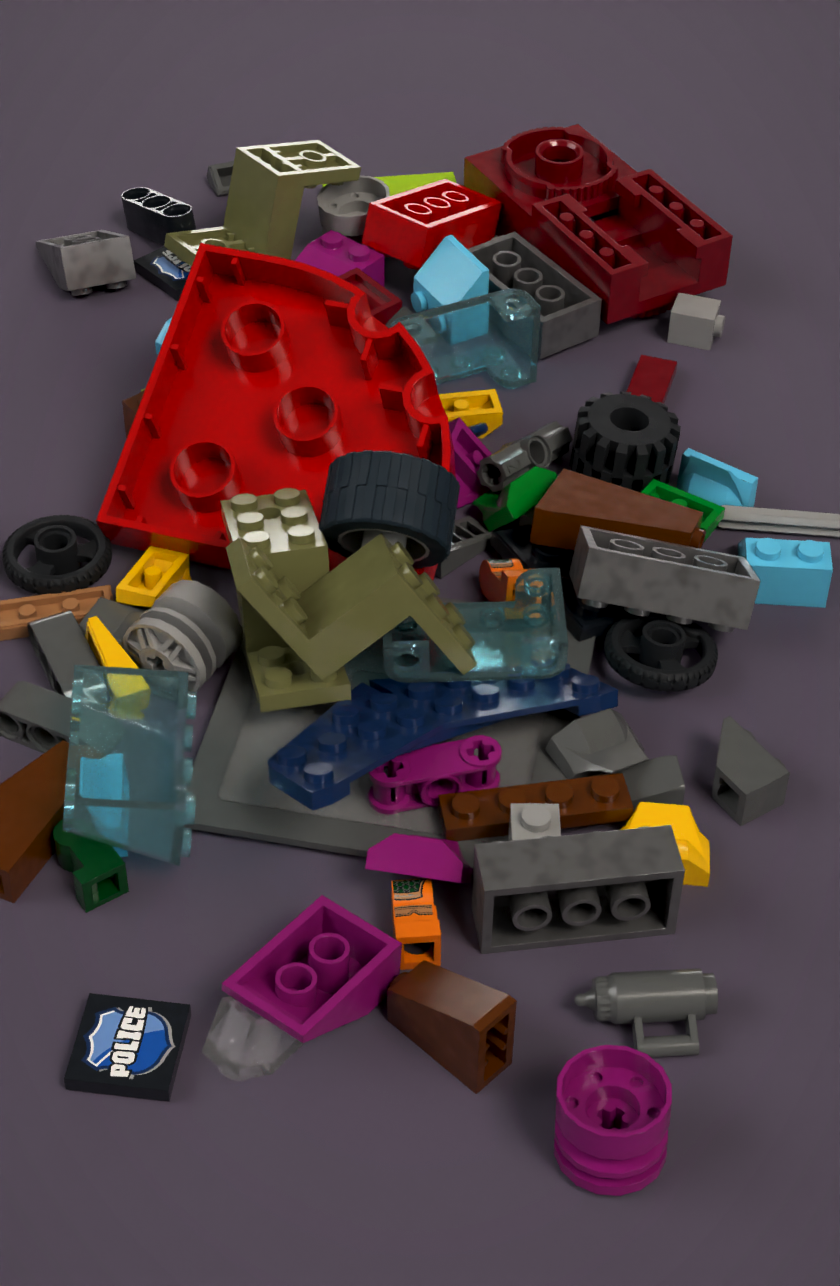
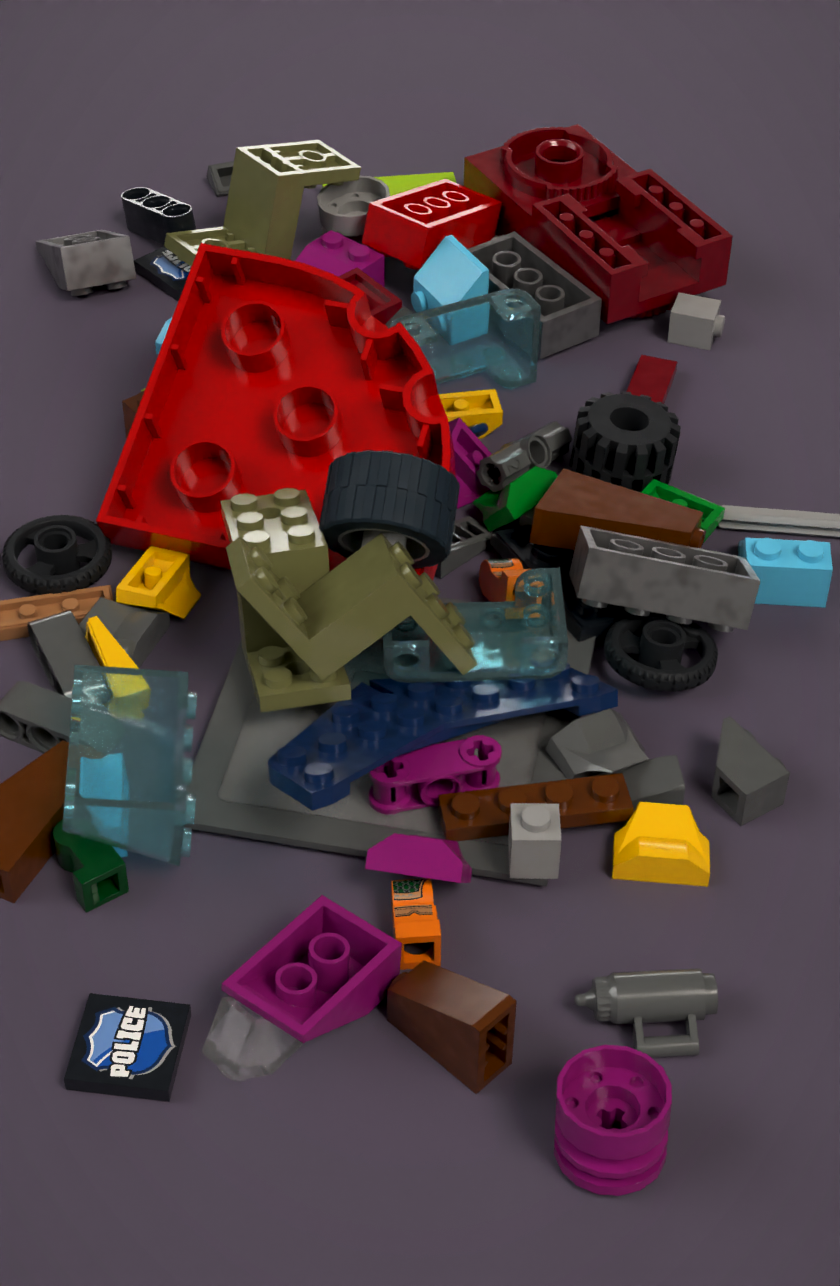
(185, 632): light grey wheel -> none
(576, 888): flat silver brick -> none
(715, 480): medium azure slope -> none

